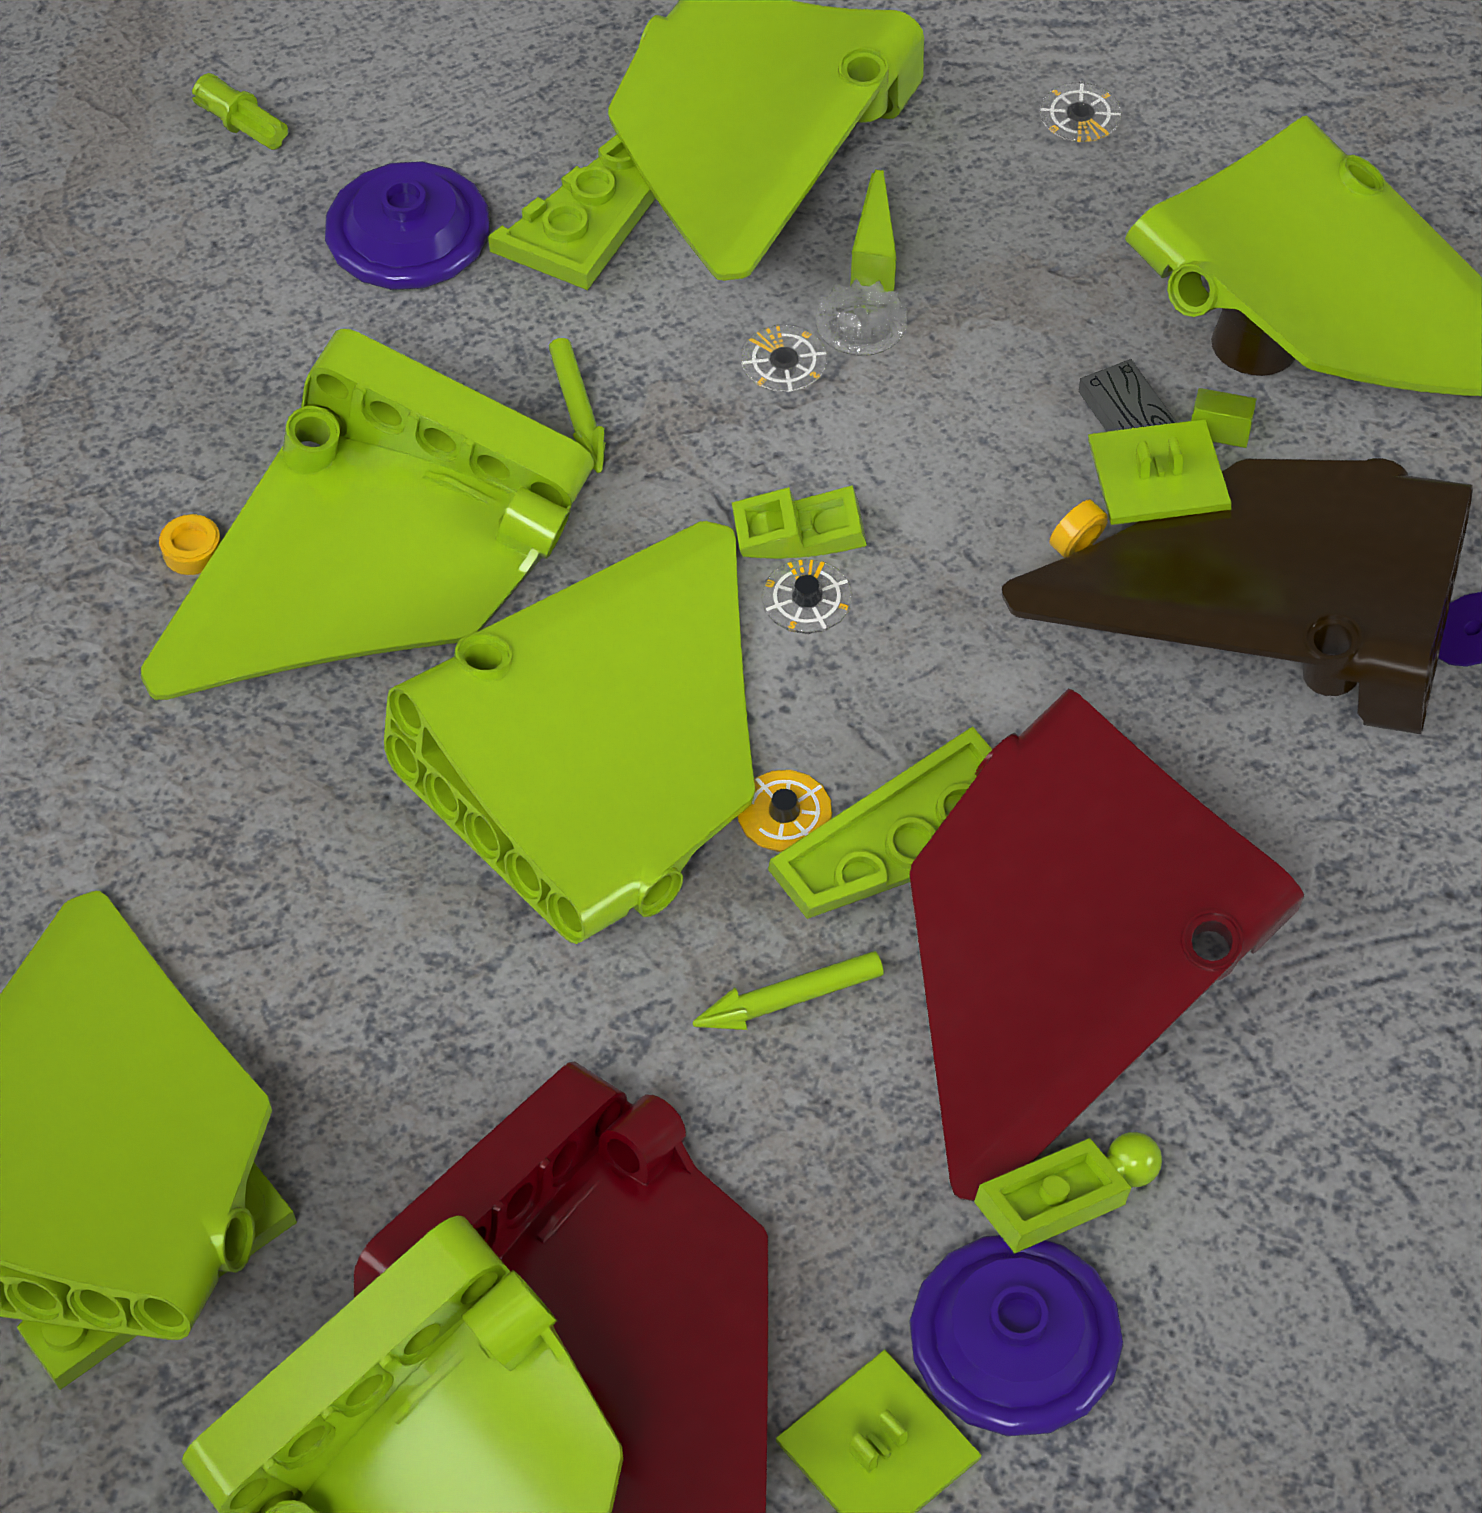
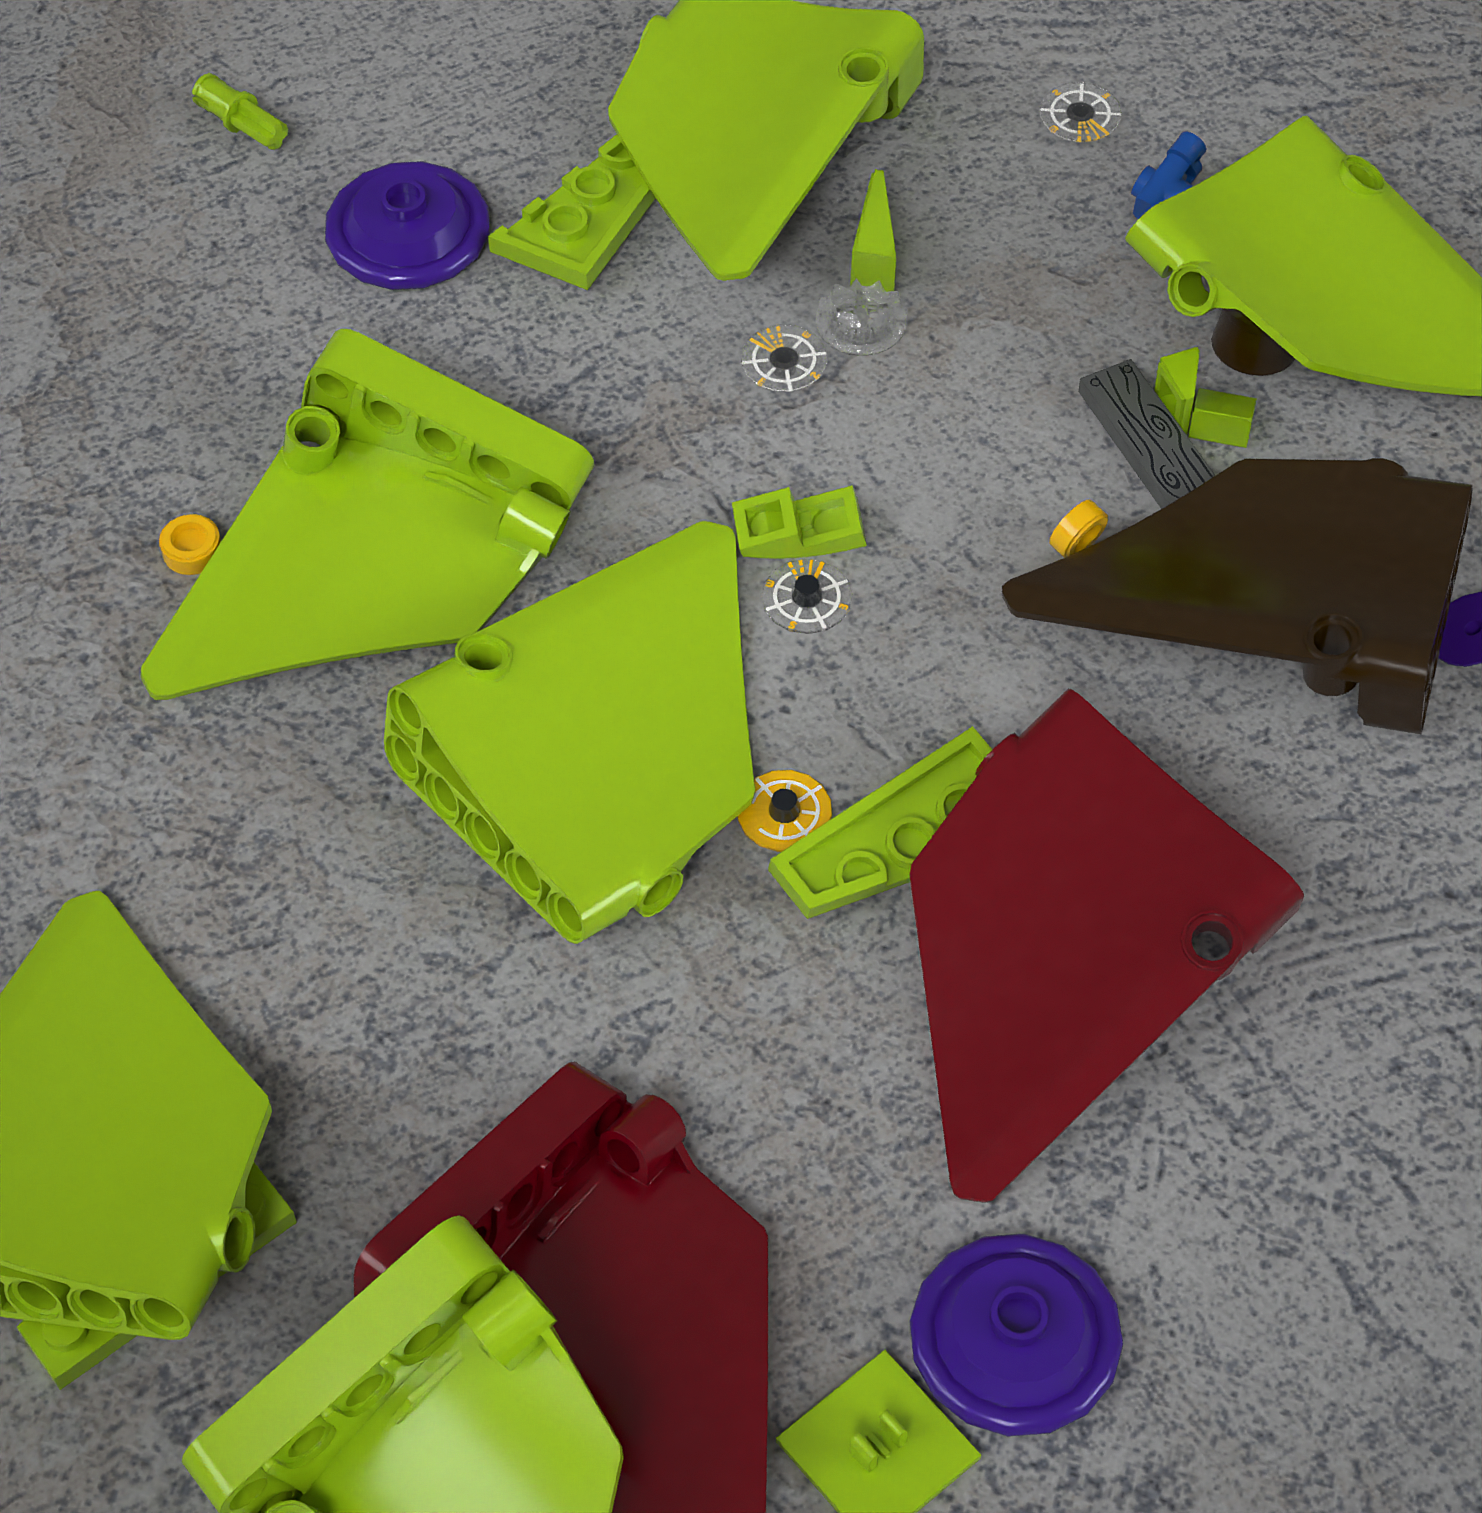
(577, 402): lime piece -> none
(735, 1009): lime piece -> none
(1067, 1188): lime plate -> none
(1158, 472): lime piece -> none
(1172, 175): none -> blue plate
(1177, 384): none -> lime slope

